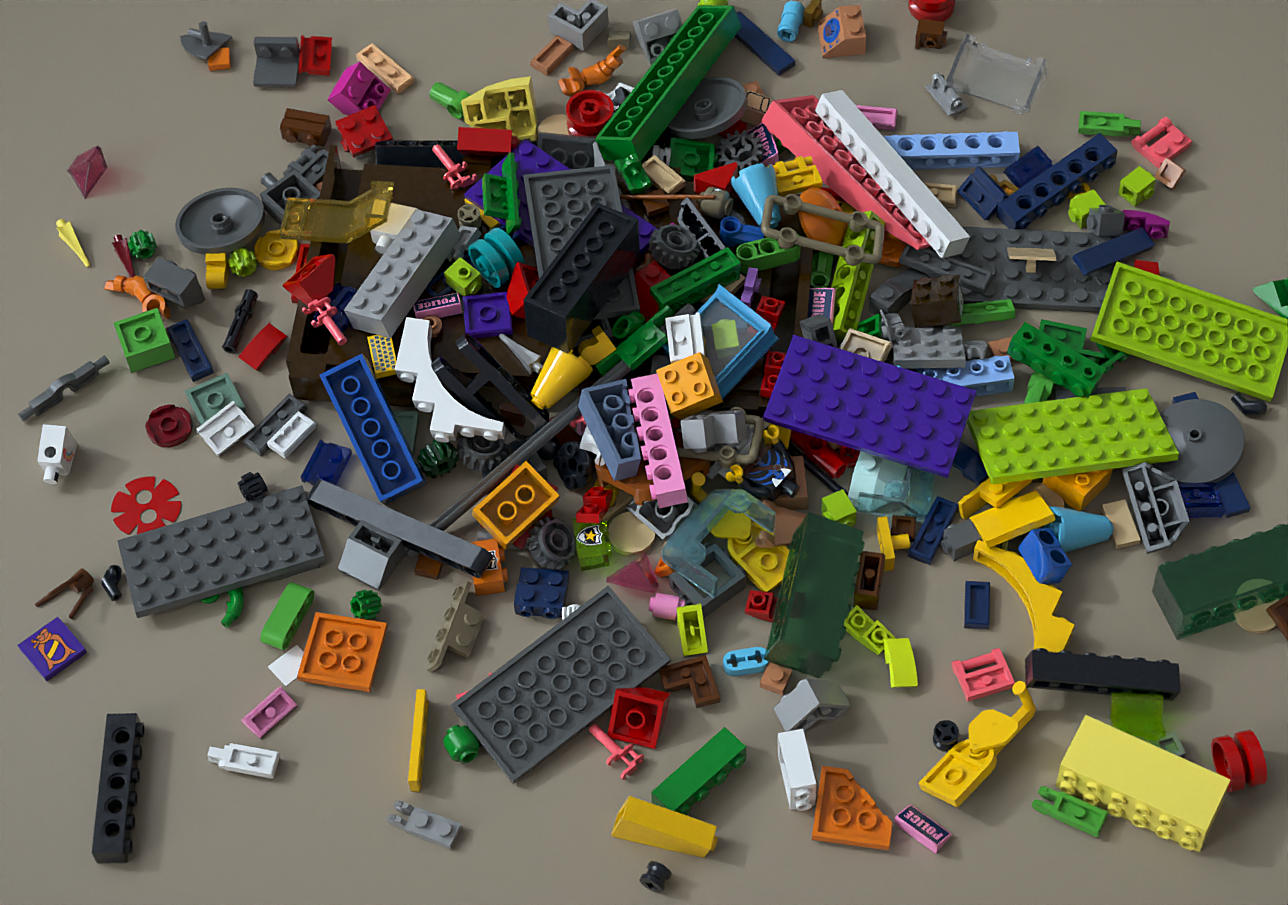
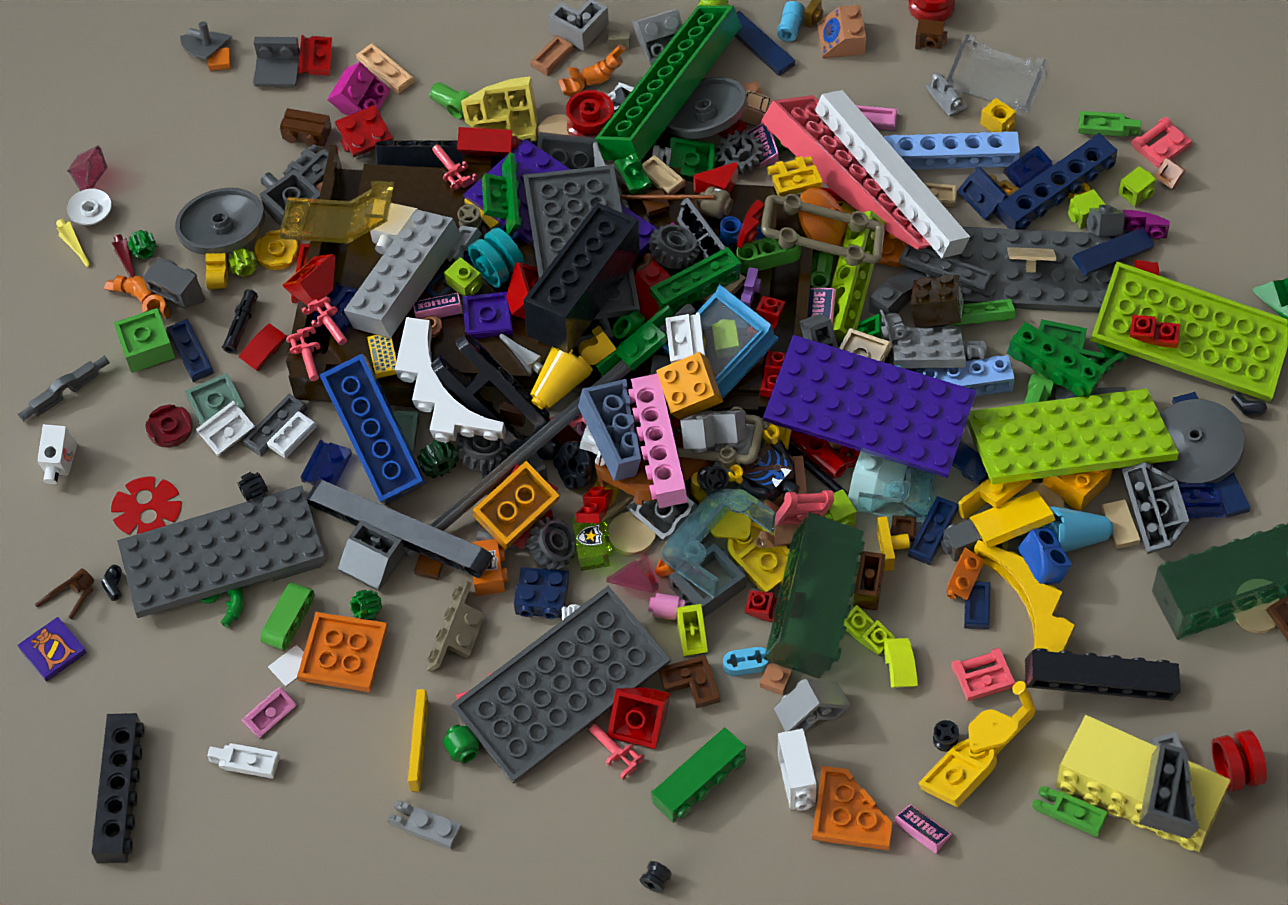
(89, 207): none -> white dish
(305, 349): none -> coral piece
(663, 828): yellow slope -> none
(718, 478): none -> black wheel
(749, 226): none -> red slope
(754, 187): medium azure cone -> none
(799, 505): none -> coral plate
(964, 575): none -> orange hinge
(998, 117): none -> yellow brick
(1000, 347): nougat plate -> none
(1138, 715): clear neon green bracket -> none
(1153, 332): none -> red slope
(1168, 793): none -> dark grey wedge

